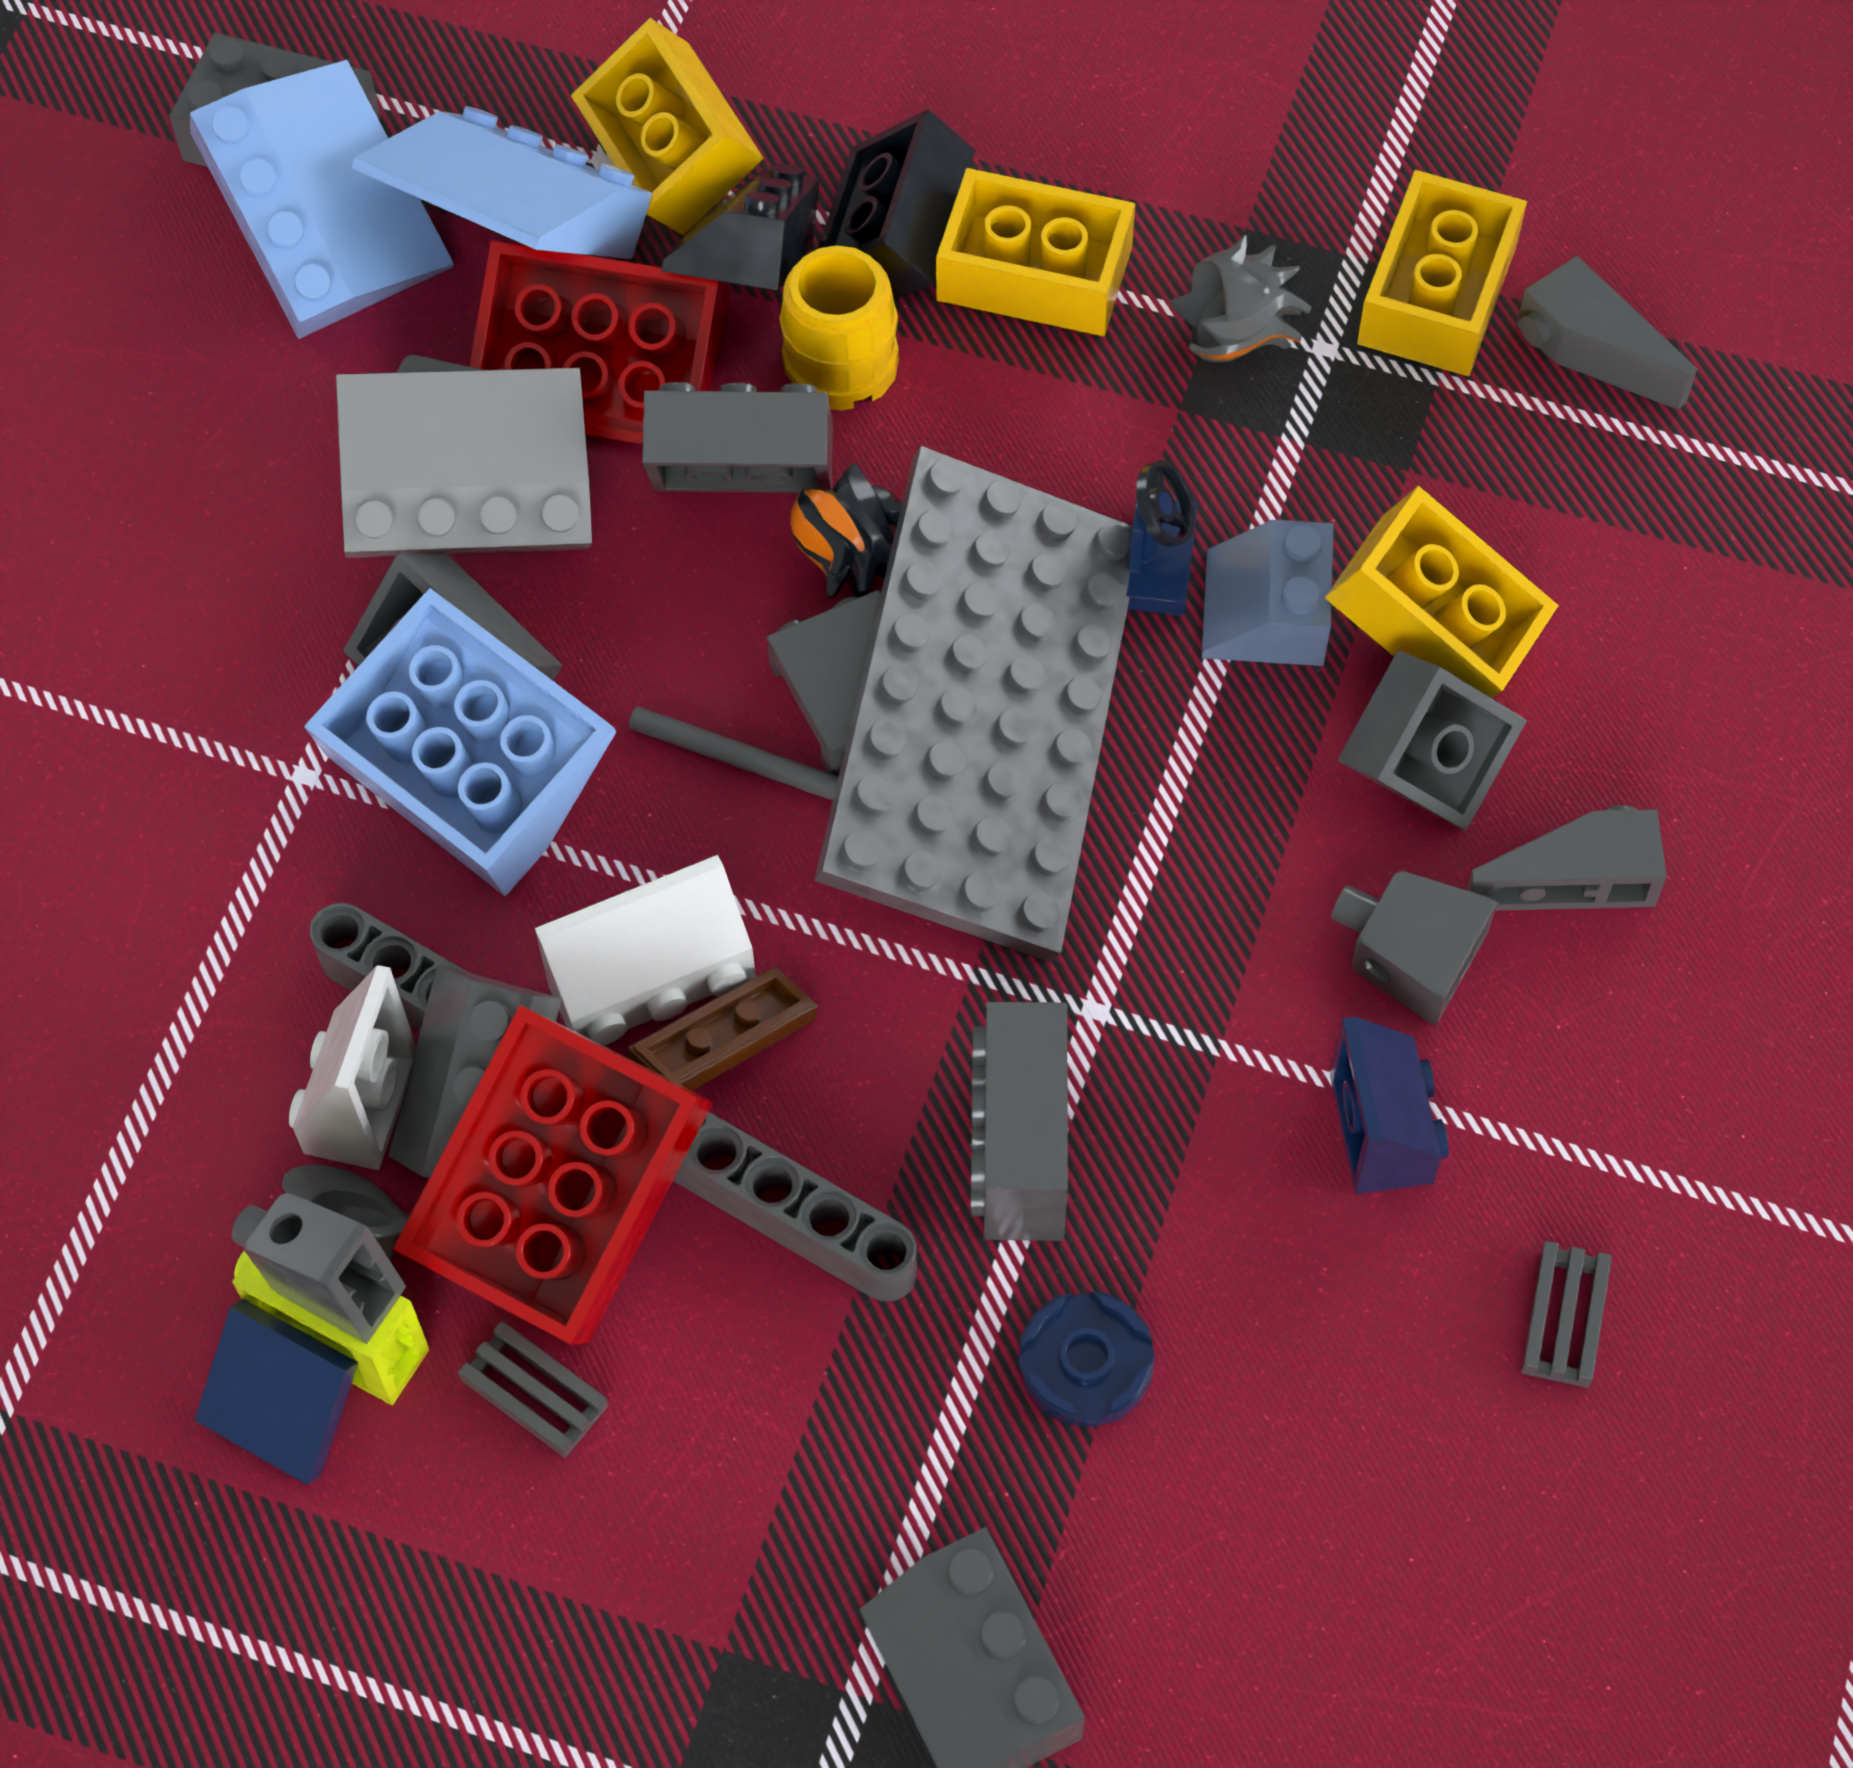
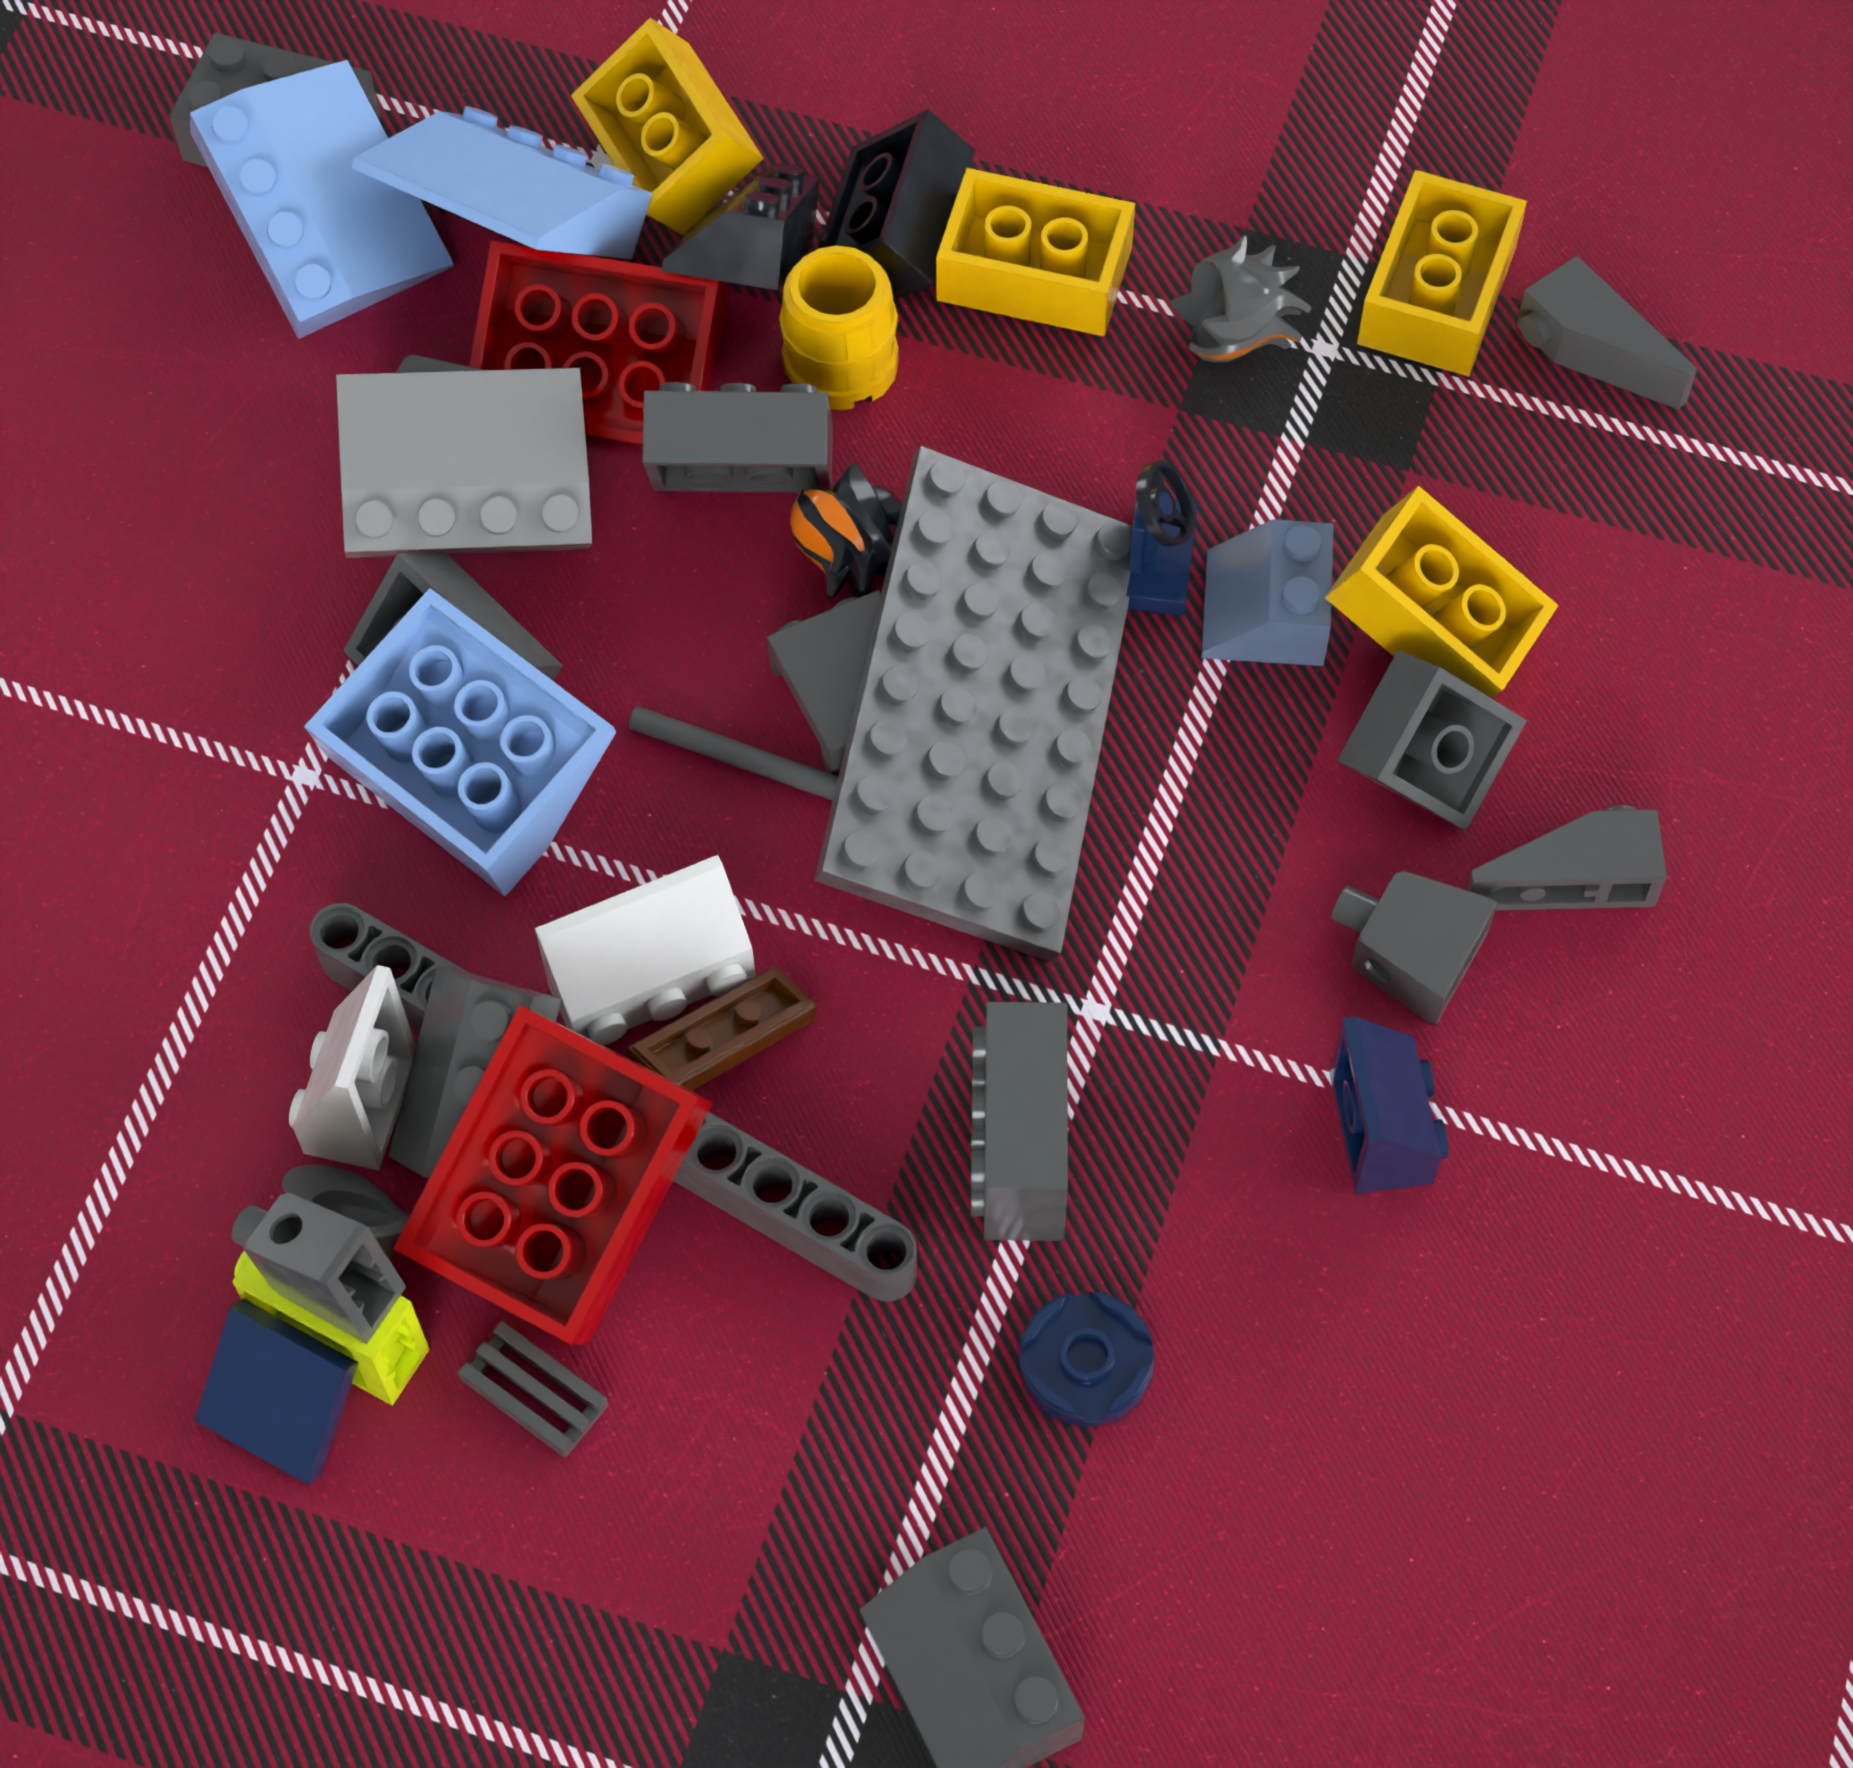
(1575, 1263): dark grey tile -> none

